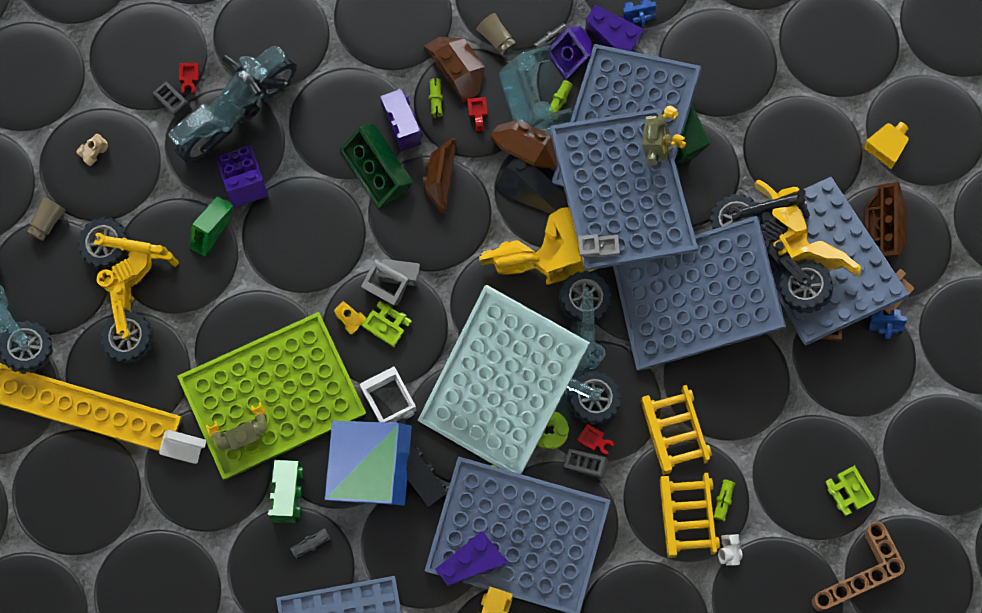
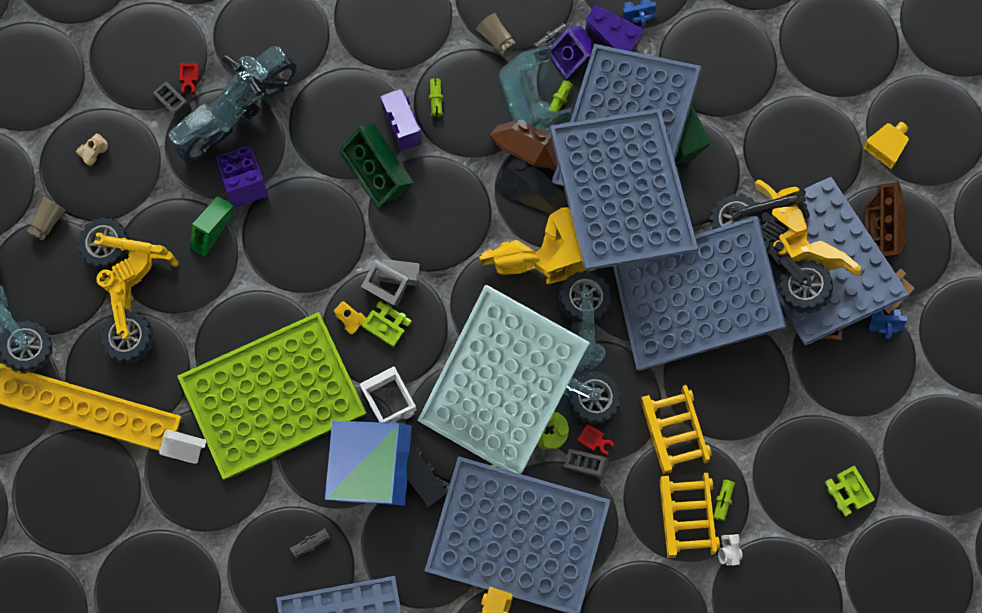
(242, 434): olive torso -> none
(286, 491): wedge -> none
(439, 174): reddish brown wedge -> none
(458, 65): reddish brown wedge -> none
(471, 560): dark purple wedge -> none
(477, 109): red plate -> none
(599, 246): light grey slope -> none
(657, 138): olive torso -> none
(865, 577): medium nougat beam -> none

